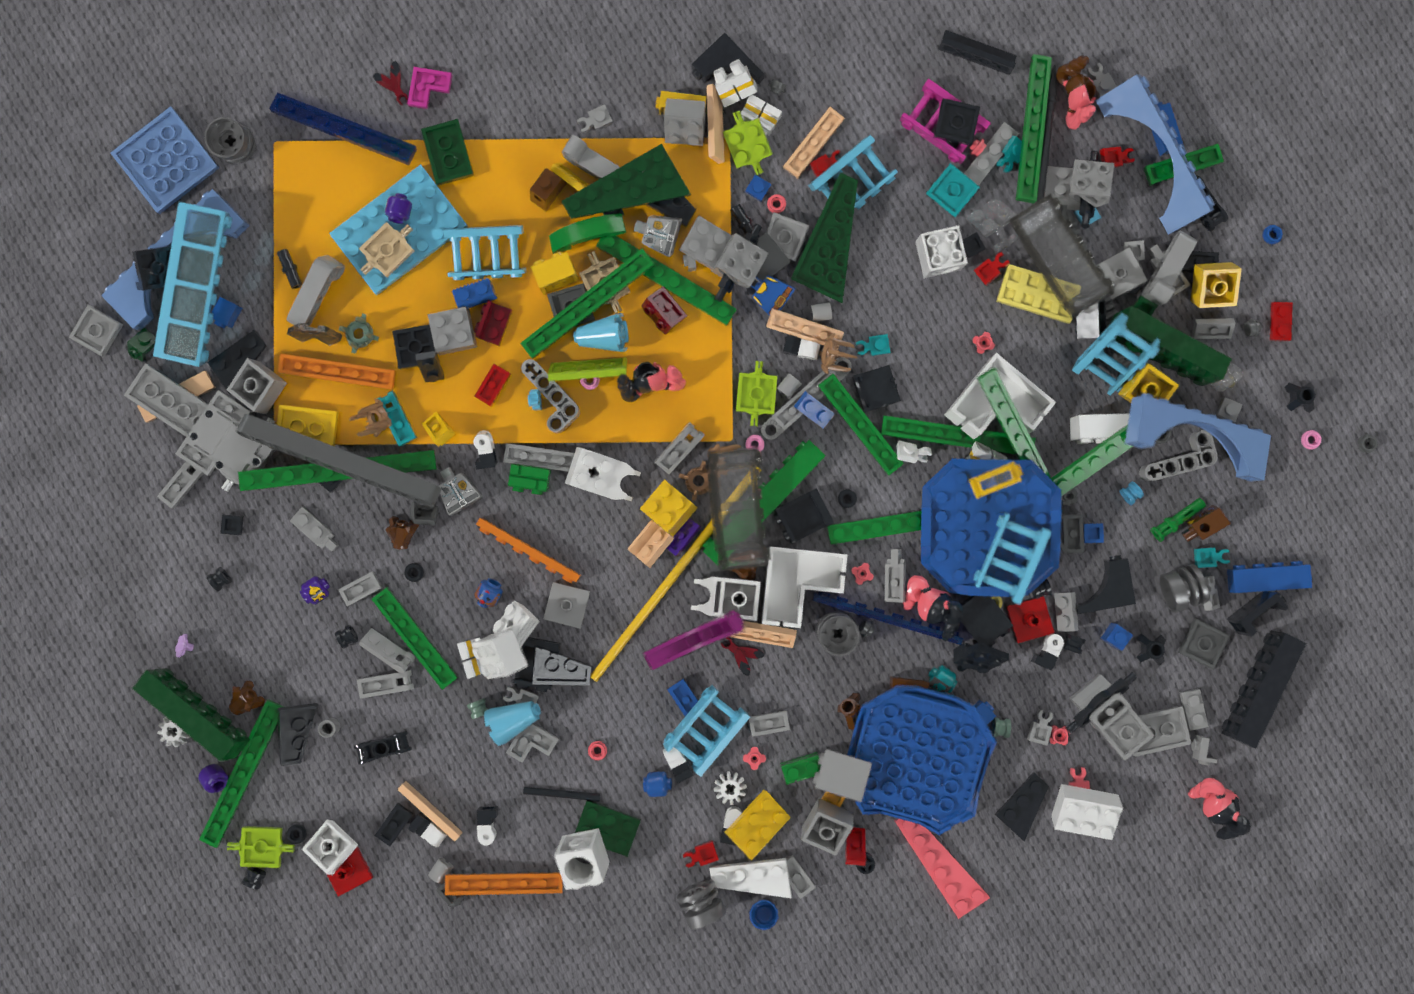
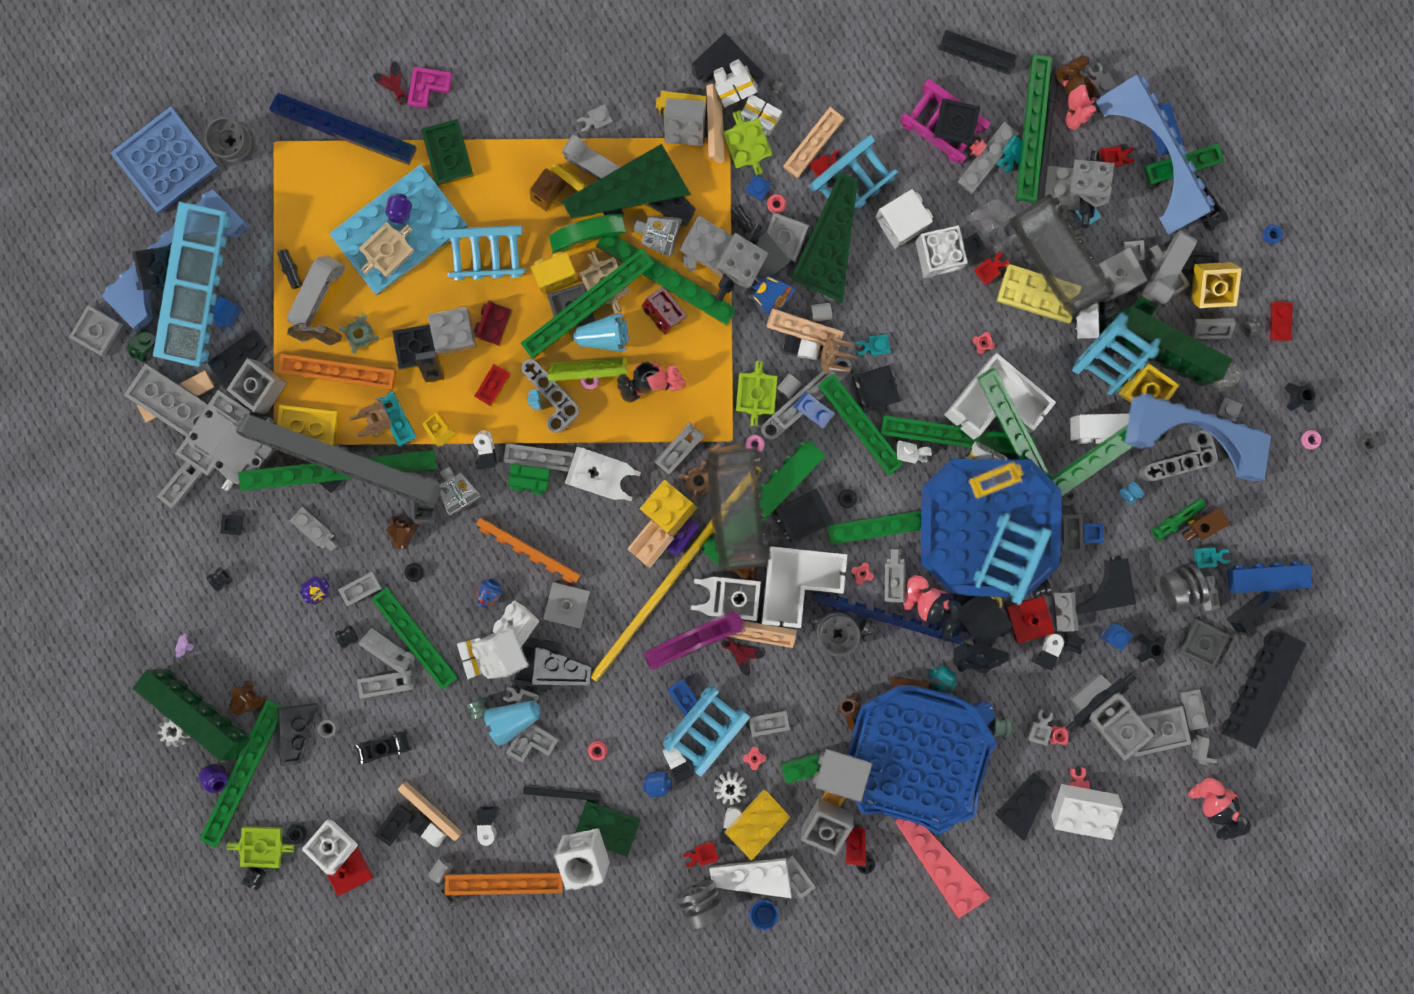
(474, 294): blue brick -> none
(904, 218): none -> white brick
(953, 190): teal tile -> none

